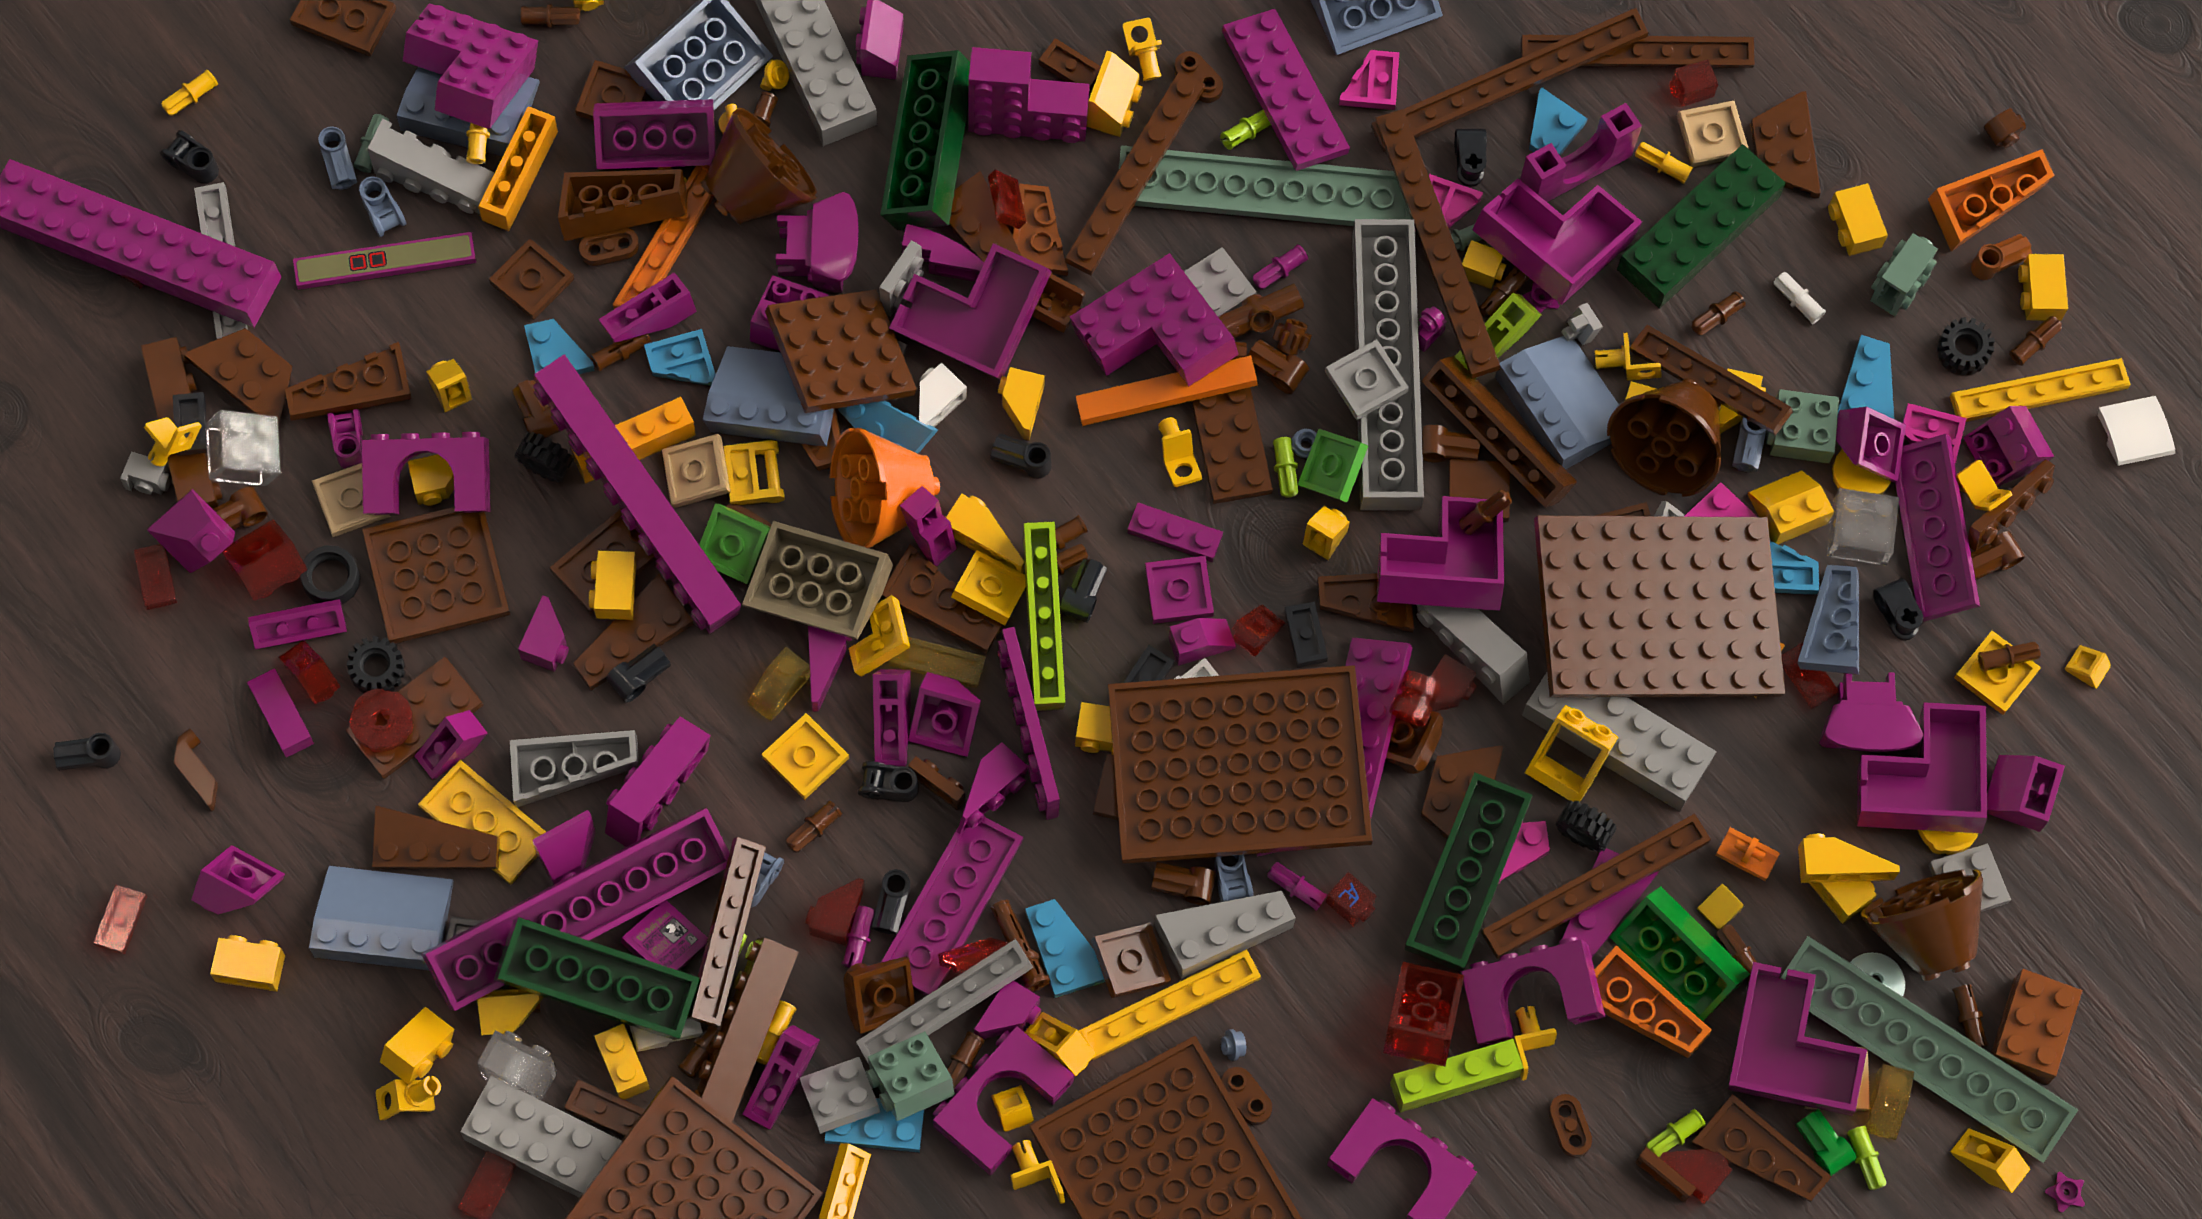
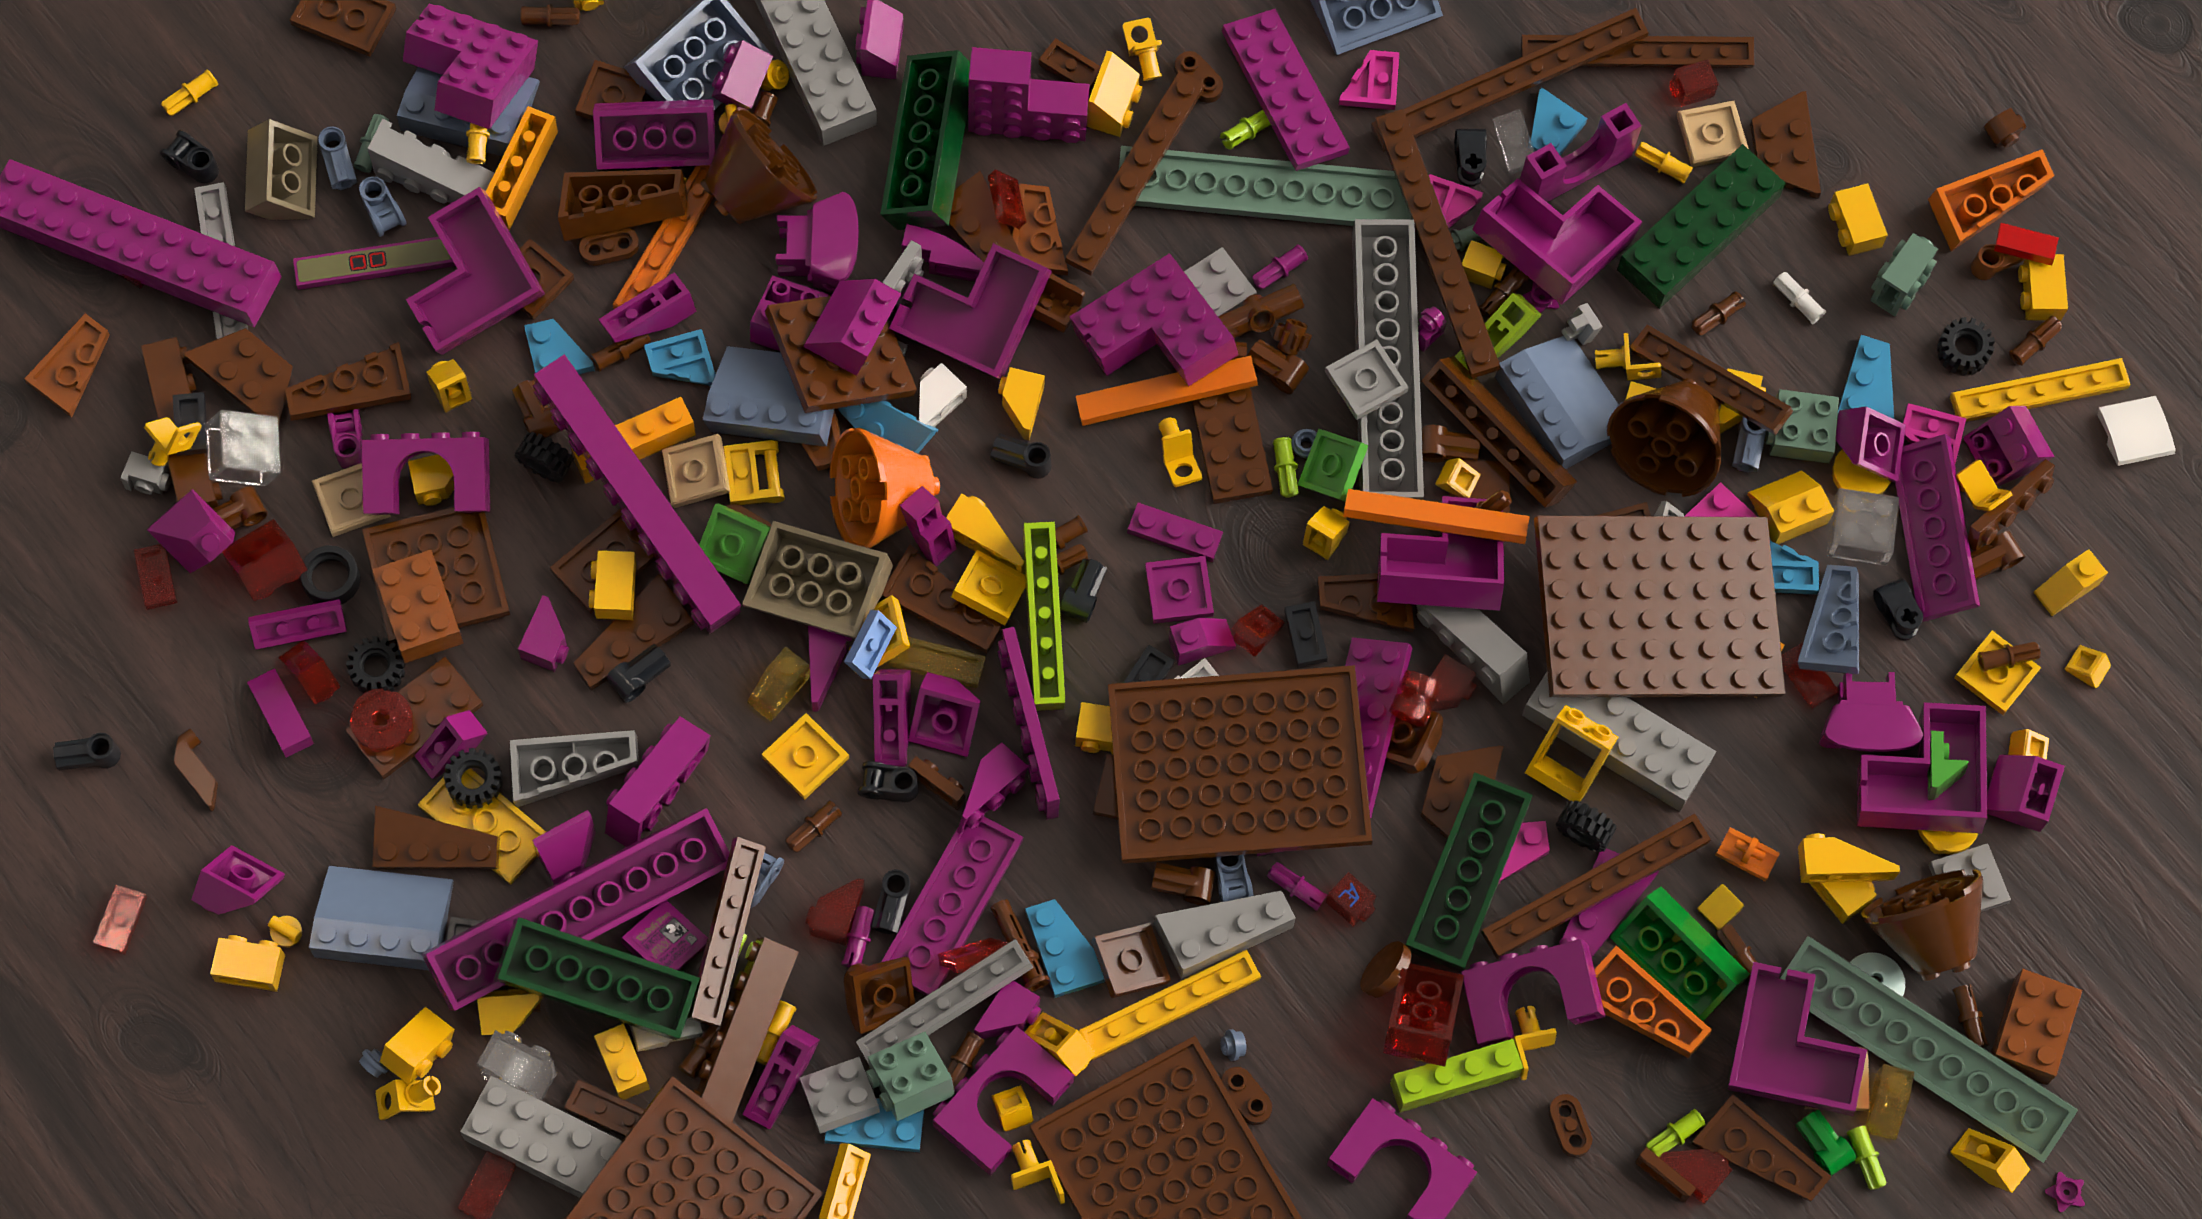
(69, 365): none -> dark orange wing
(280, 172): none -> dark tan slope
(285, 930): none -> yellow plate
(371, 1062): none -> sand blue plate
(418, 606): none -> dark orange brick
(473, 760): none -> black tyre
(489, 276): none -> magenta piece
(741, 75): none -> brick
(852, 322): none -> magenta slope
(870, 644): none -> medium blue plate
(1383, 970): none -> reddish brown tile
(1436, 516): none -> orange tile
(1458, 478): none -> yellow slope
(1513, 139): none -> clear plate
(1942, 771): none -> bright green slope
(2026, 244): none -> red tile
(2028, 743): none -> yellow slope
(2071, 582): none -> yellow slope

